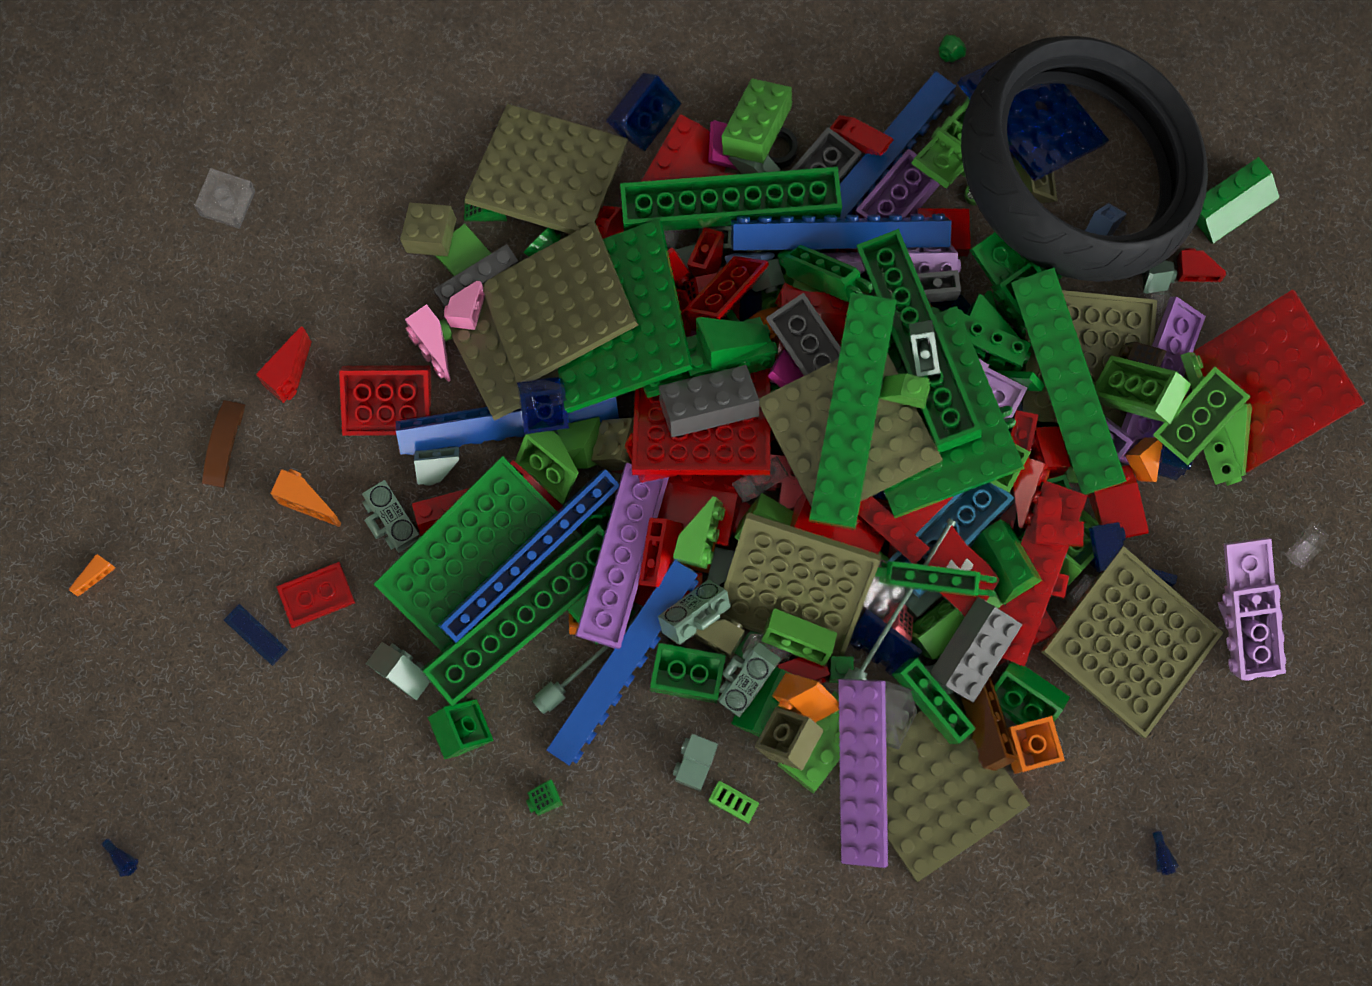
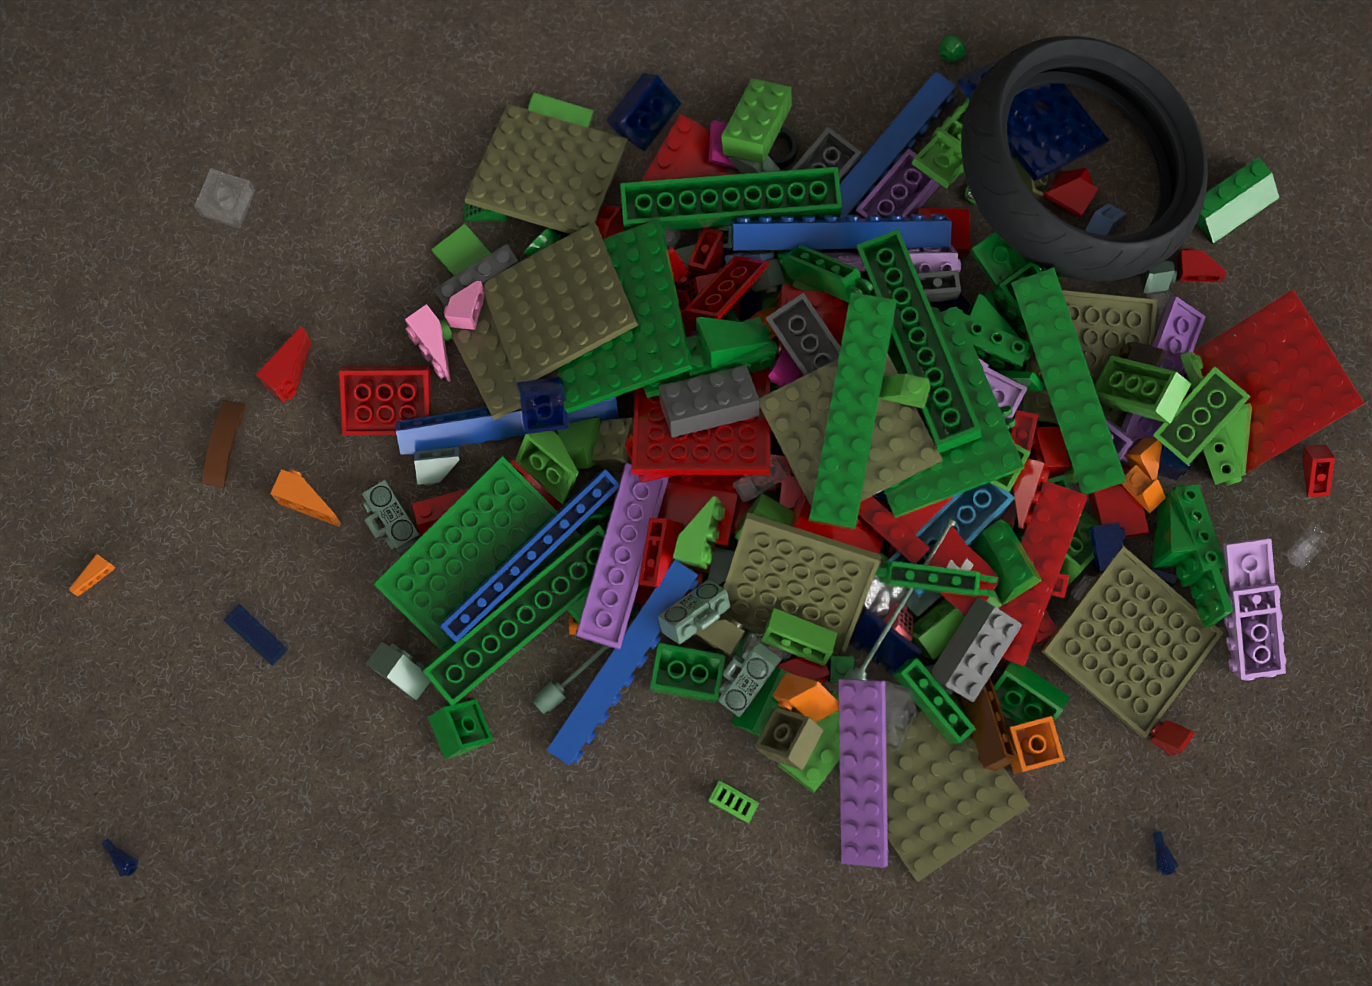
(315, 594): red tile -> none
(428, 229): olive brick -> none
(543, 798): green slope -> none
(560, 110): none -> bright green tile
(696, 762): sand green brick -> none
(861, 135): red slope -> none
(924, 348): sand green slope -> none
(1053, 530): red brick -> none
(1072, 190): none -> red slope
(1144, 490): none -> orange slope
(1171, 737): none -> red slope
(1186, 541): none -> green wedge
(1318, 470): none -> red slope

